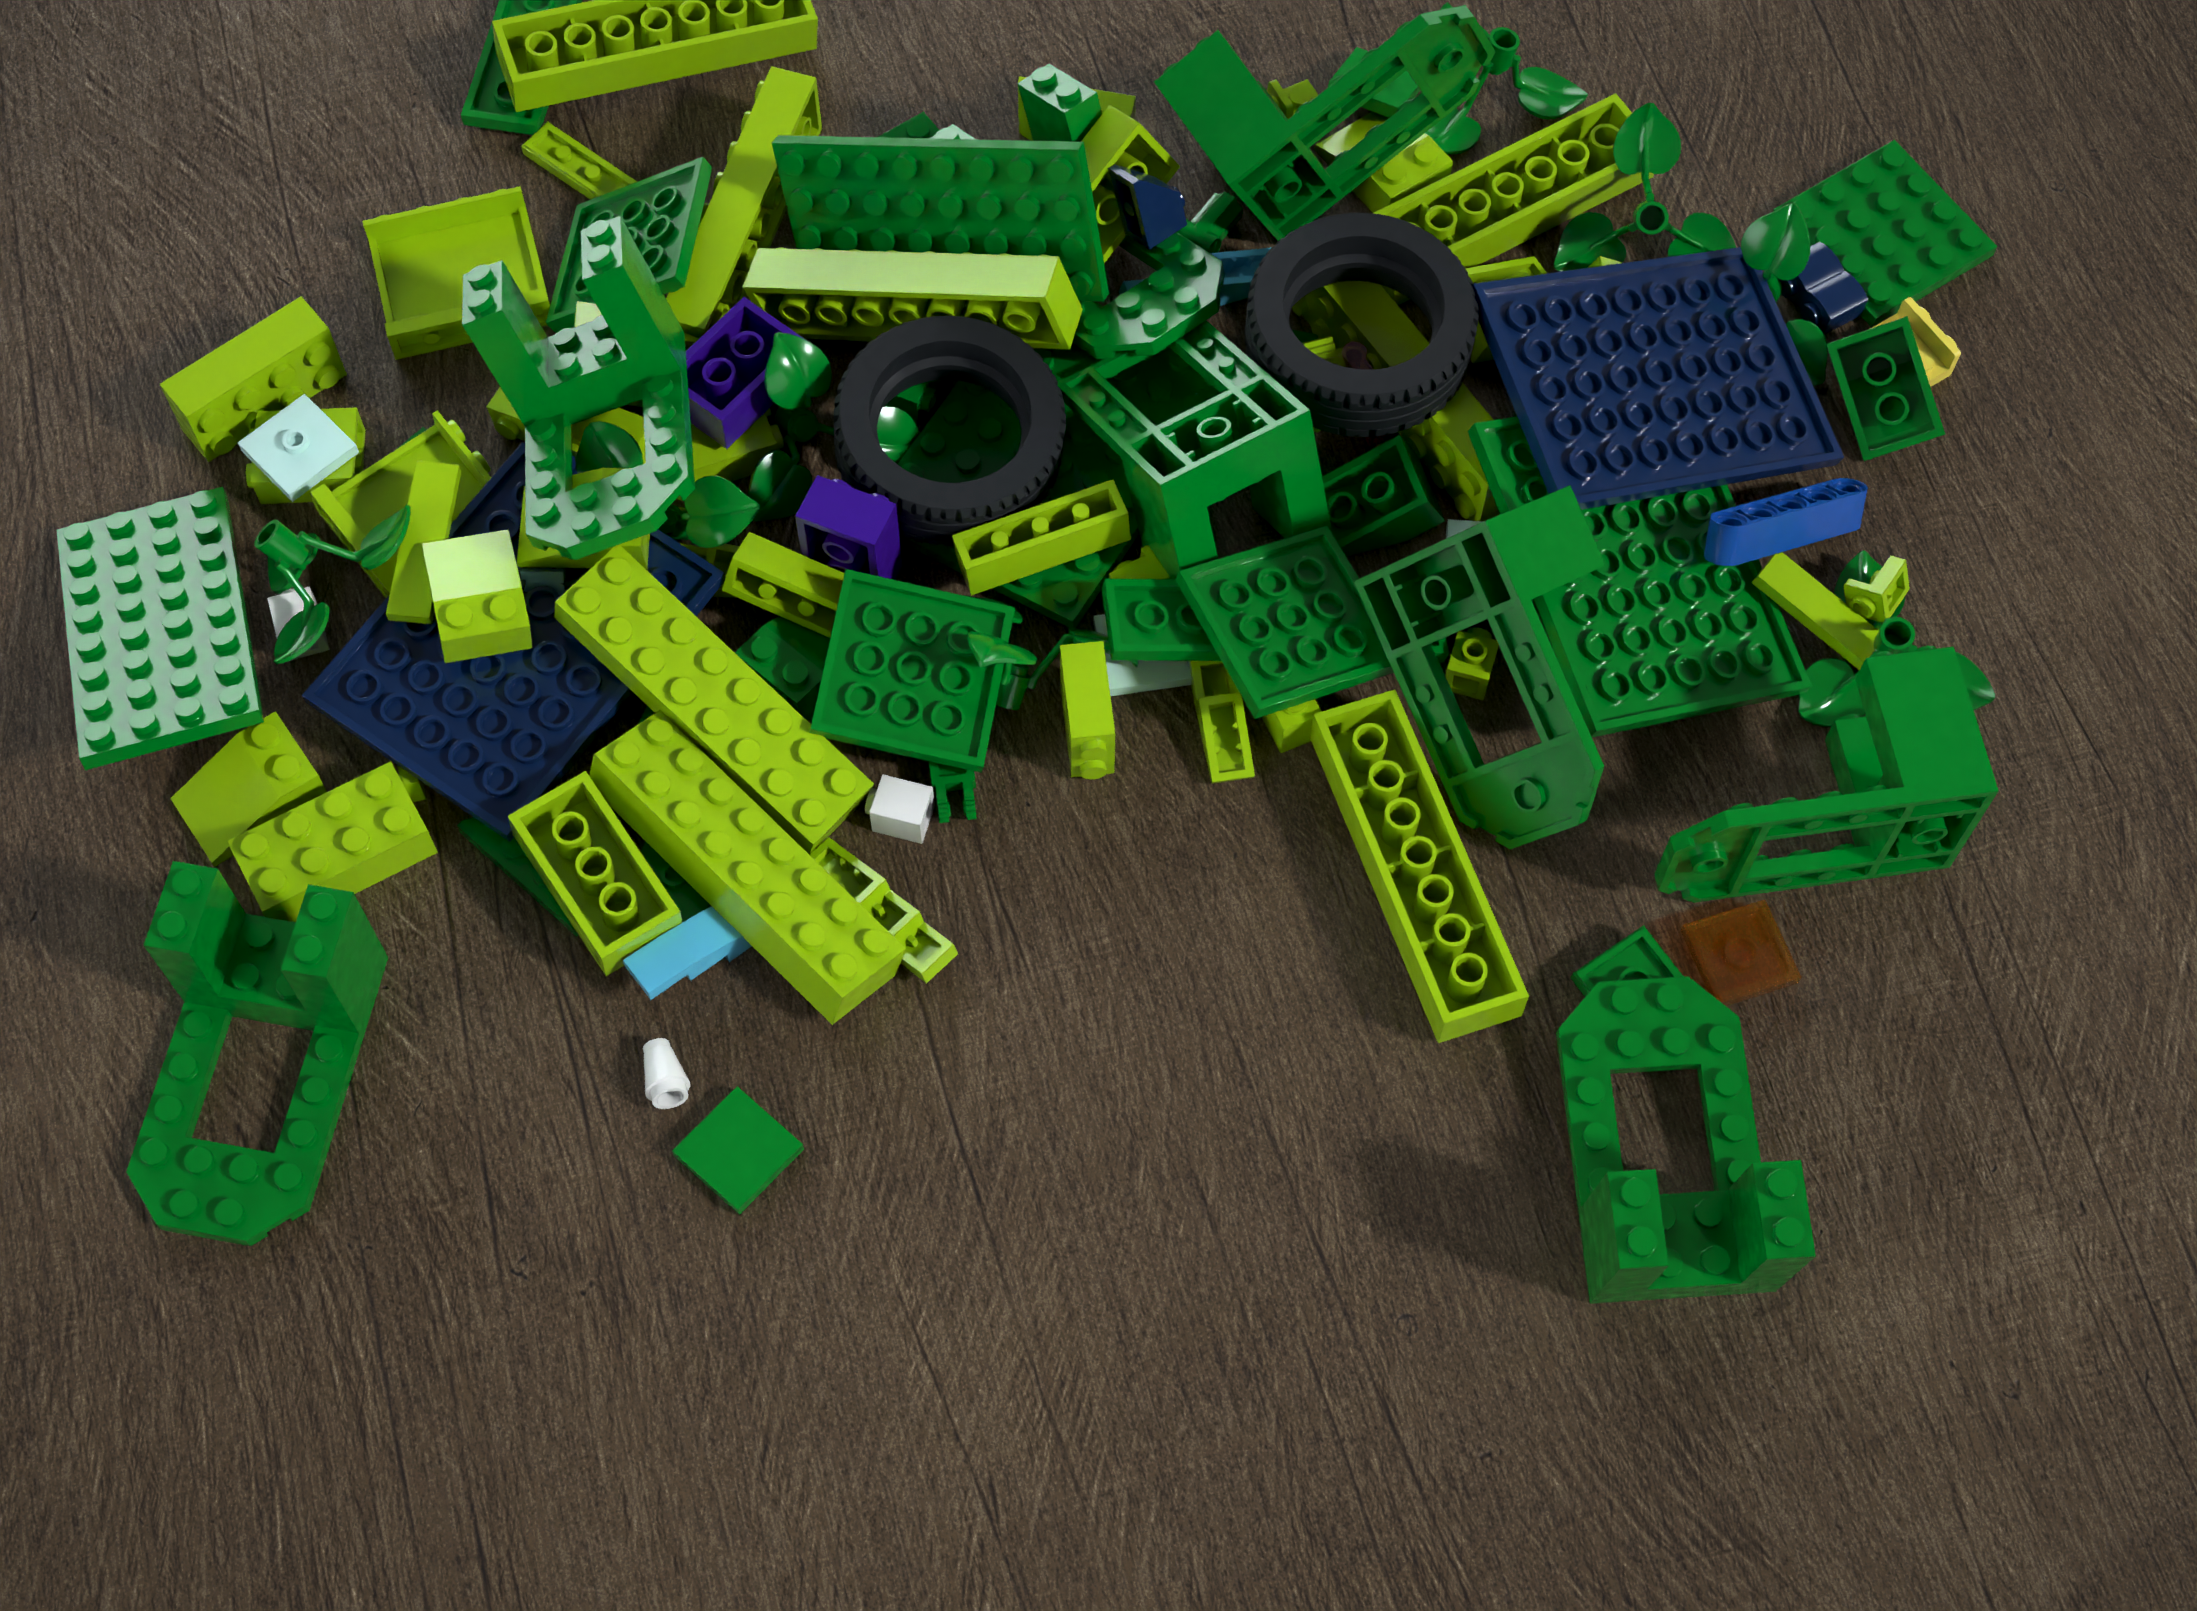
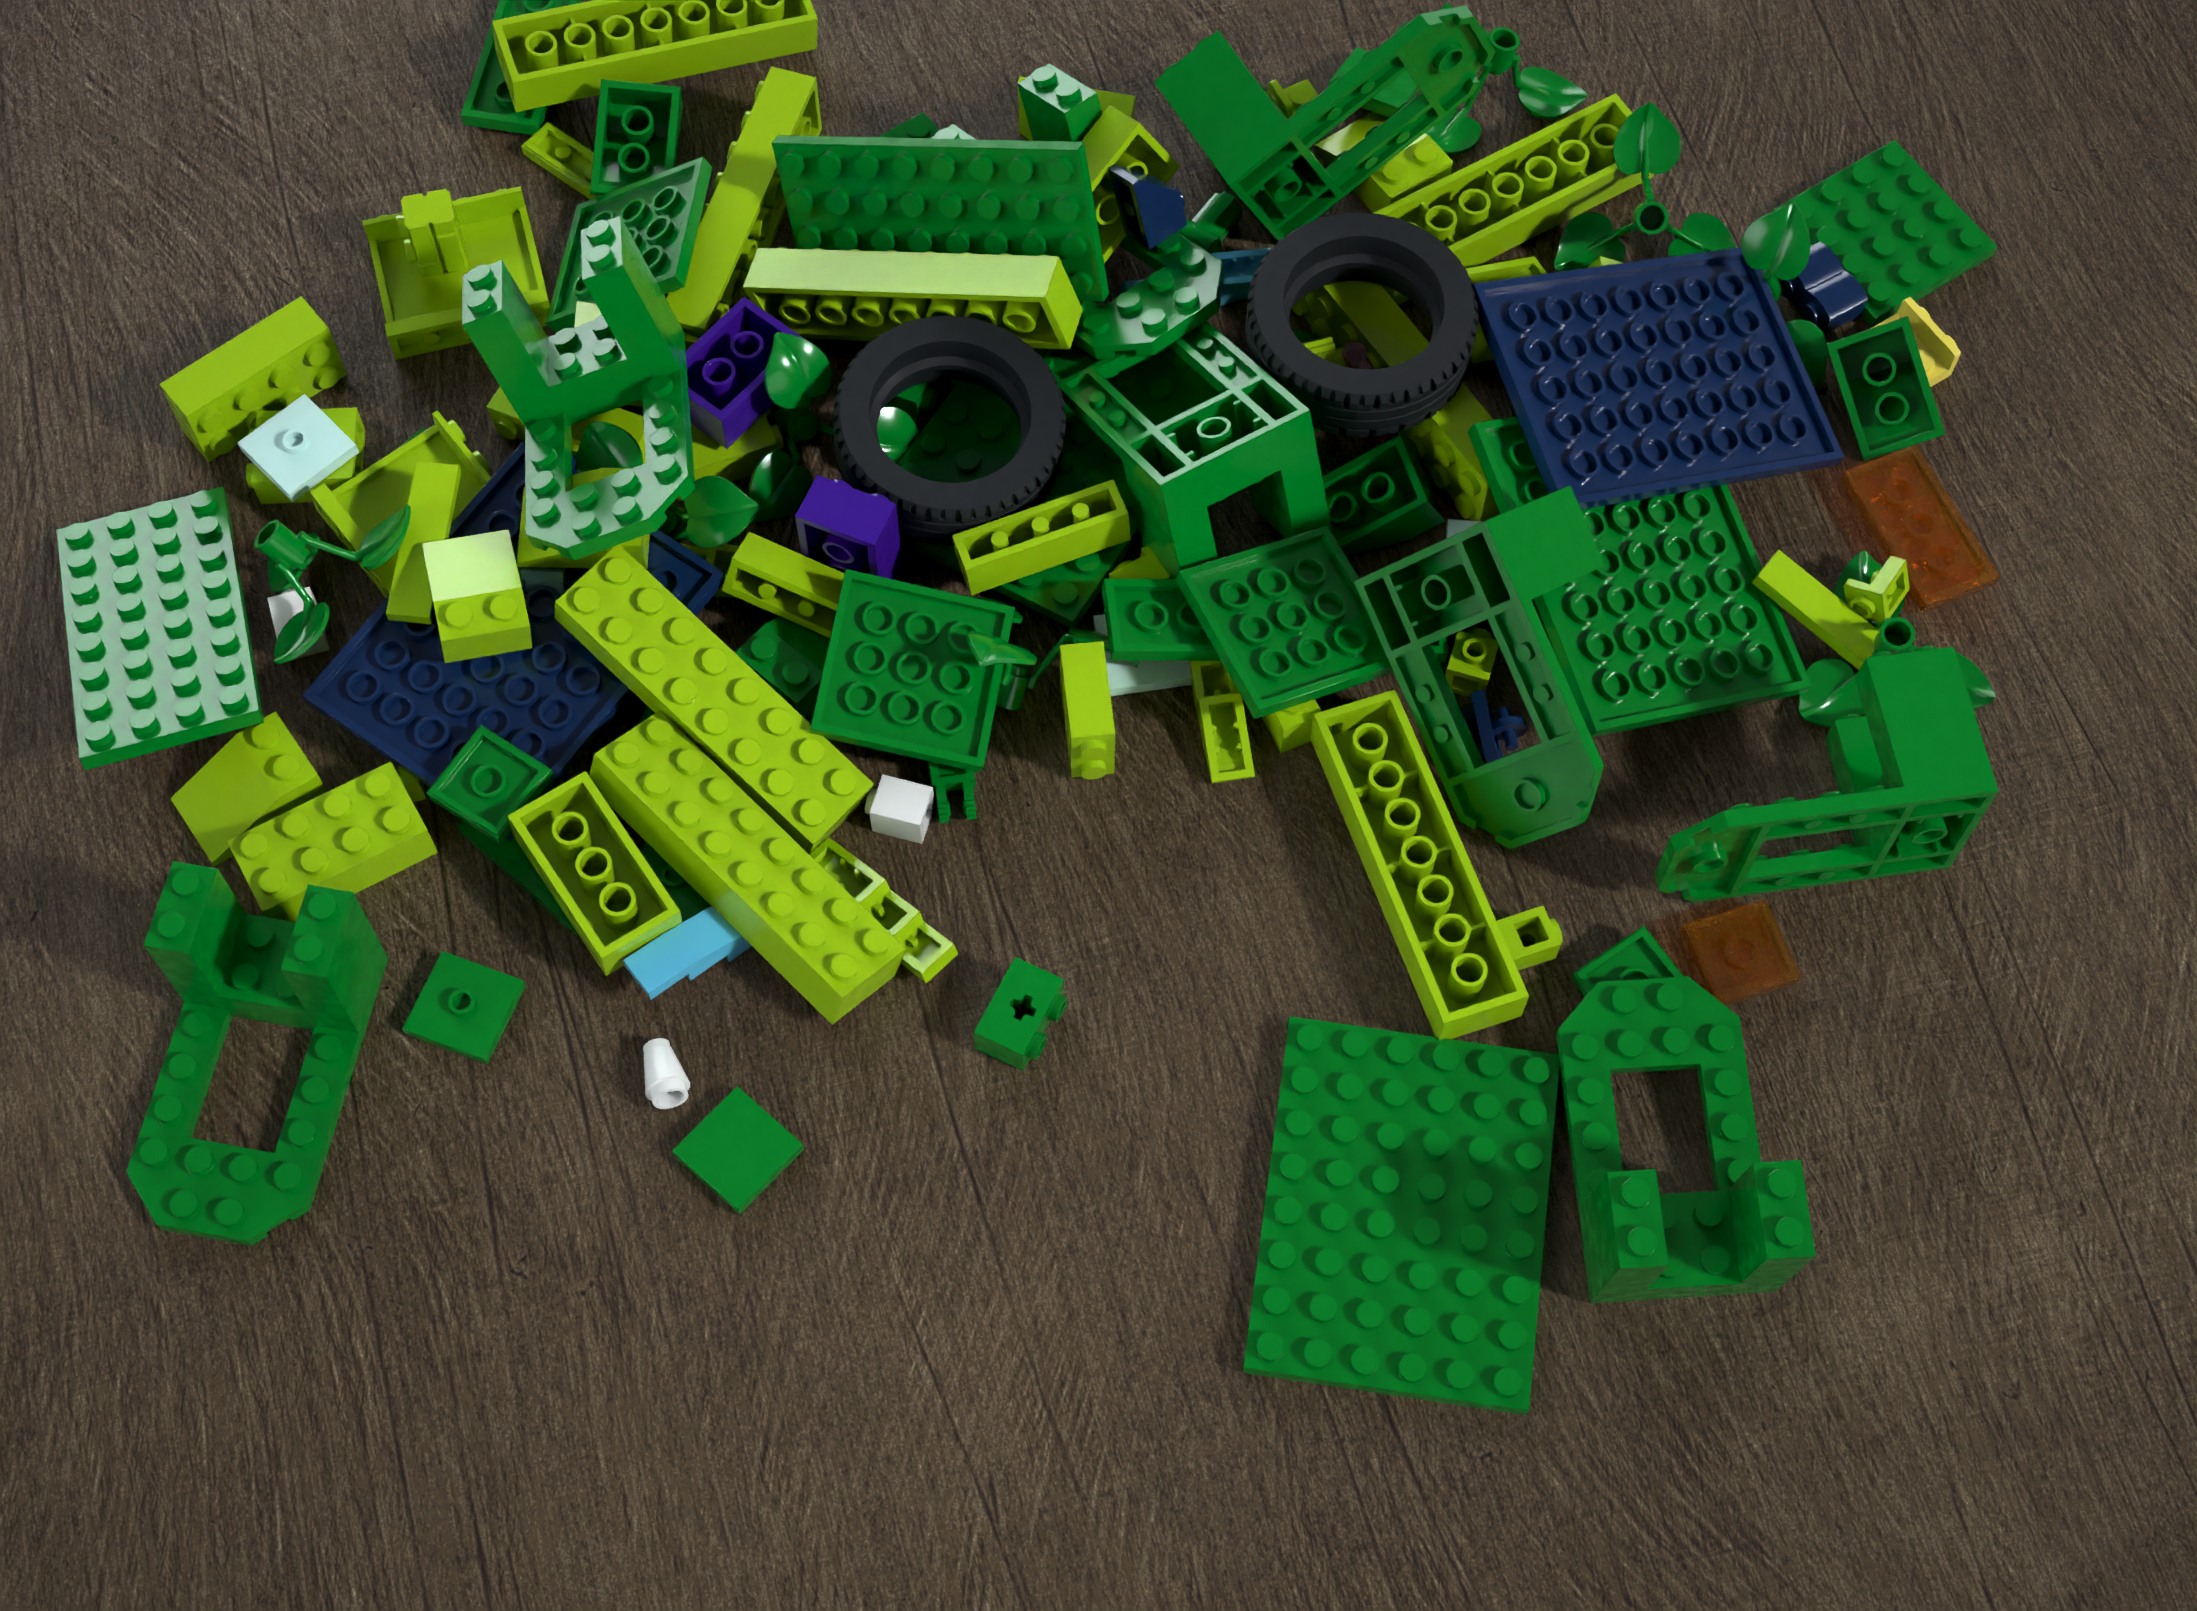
(432, 233): none -> lime brick
(464, 1007): none -> green plate
(489, 783): none -> green tile
(634, 133): none -> green slope
(1021, 990): none -> green brick
(1405, 1216): none -> green plate
(1481, 719): none -> dark blue hips
(1535, 928): none -> lime brick
(1785, 521): blue beam -> none
(1922, 525): none -> clear orange plate

